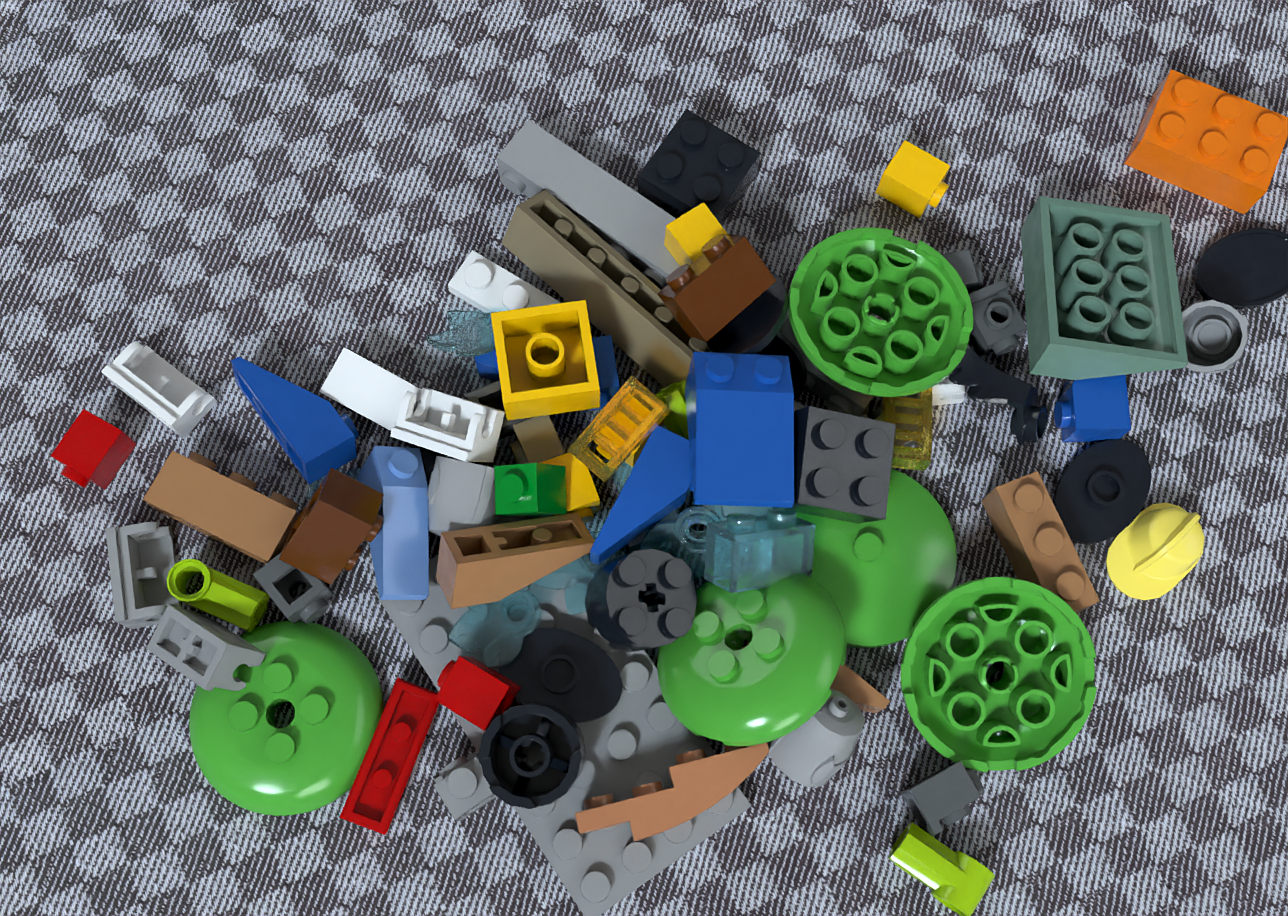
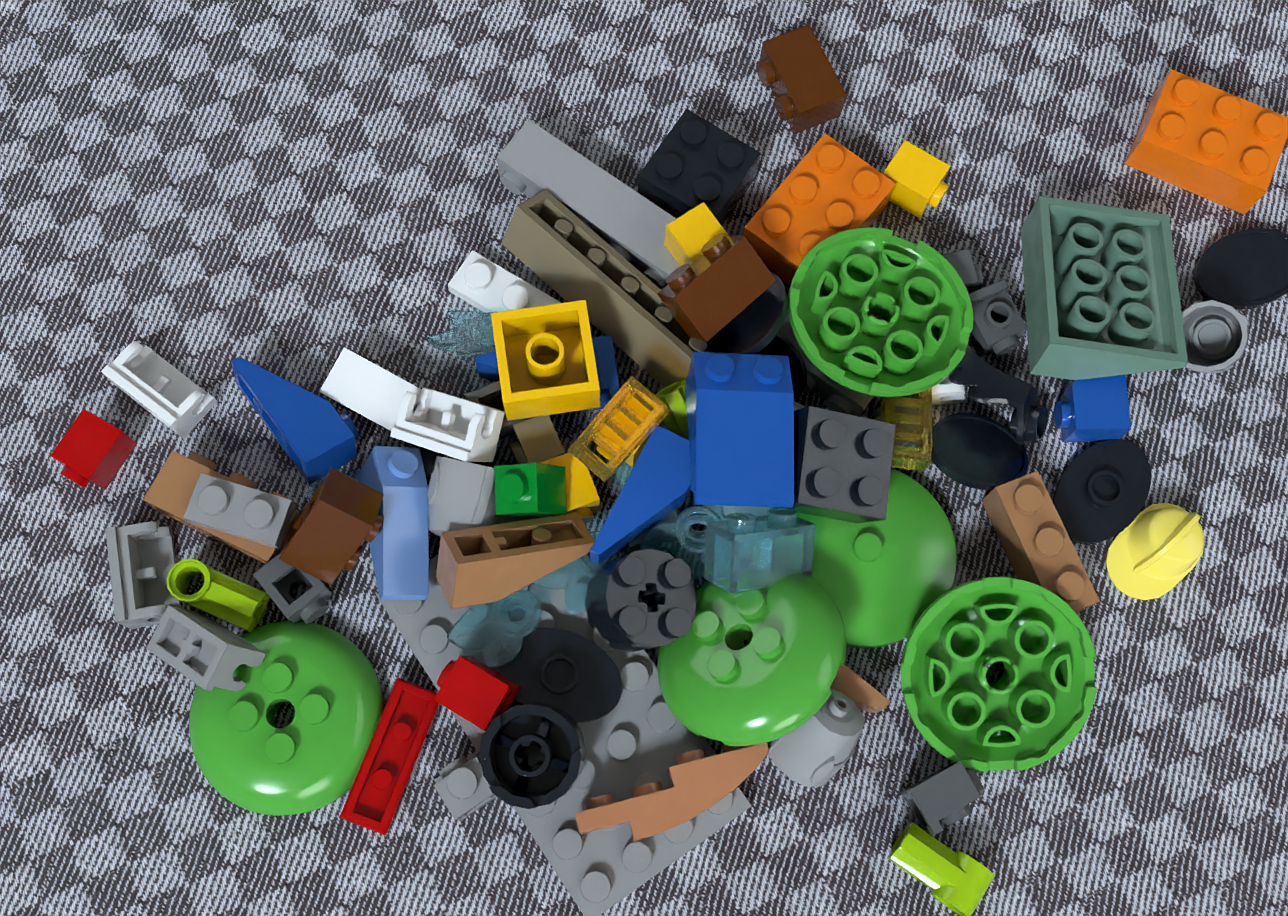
(239, 510): none -> light grey plate
(800, 79): none -> reddish brown brick
(819, 198): none -> orange brick
(977, 451): none -> black piece

